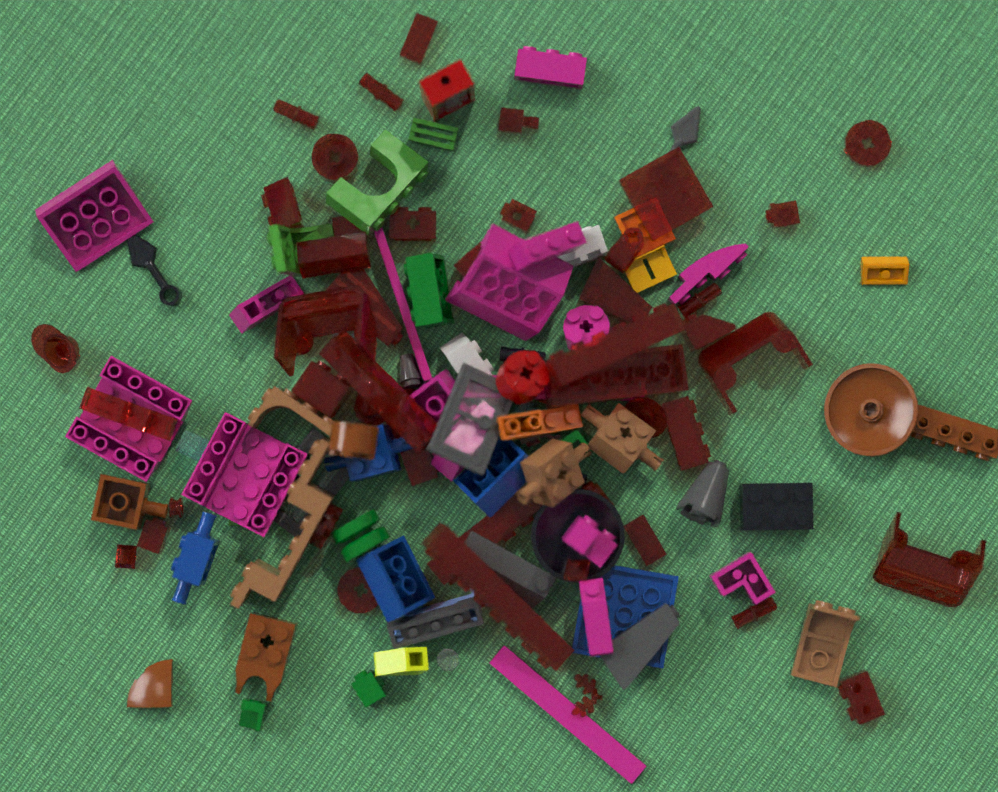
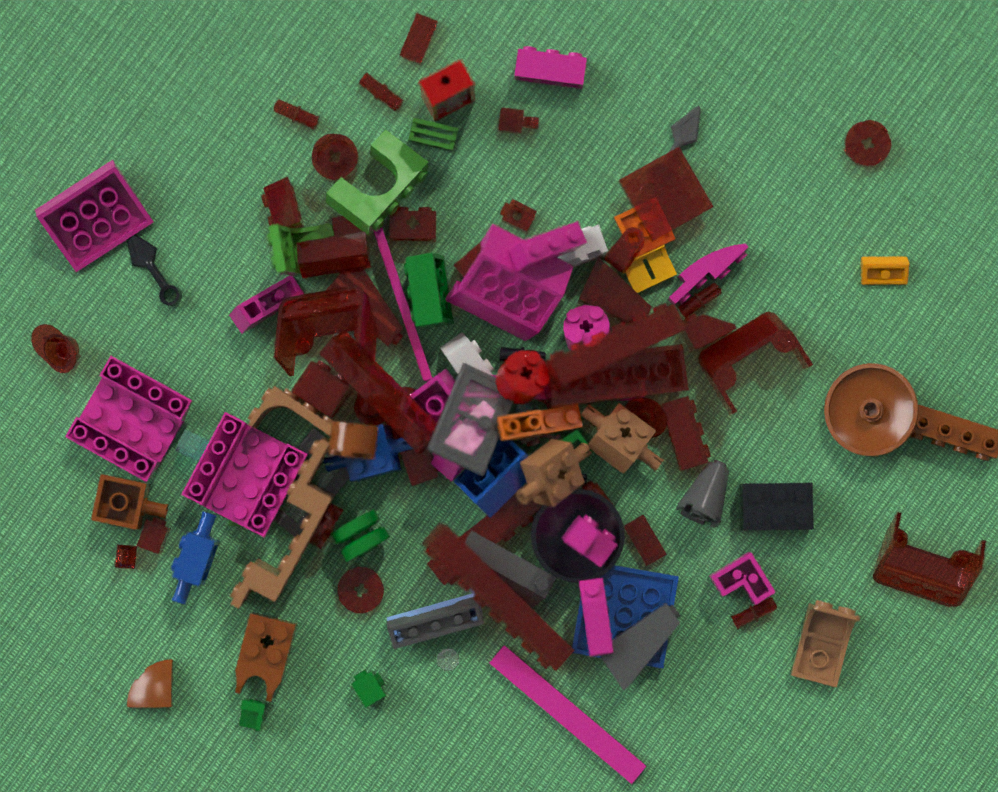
(128, 413): clear red slope -> none
(176, 507): clear red bush -> none
(395, 578): blue brick -> none
(401, 661): neon yellow slope -> none
(409, 373): dark grey cone -> none
(577, 569): clear red slope -> none
(589, 688): clear red animal -> none
(782, 214): clear red bracket -> none
(861, 697): clear red brick -> none

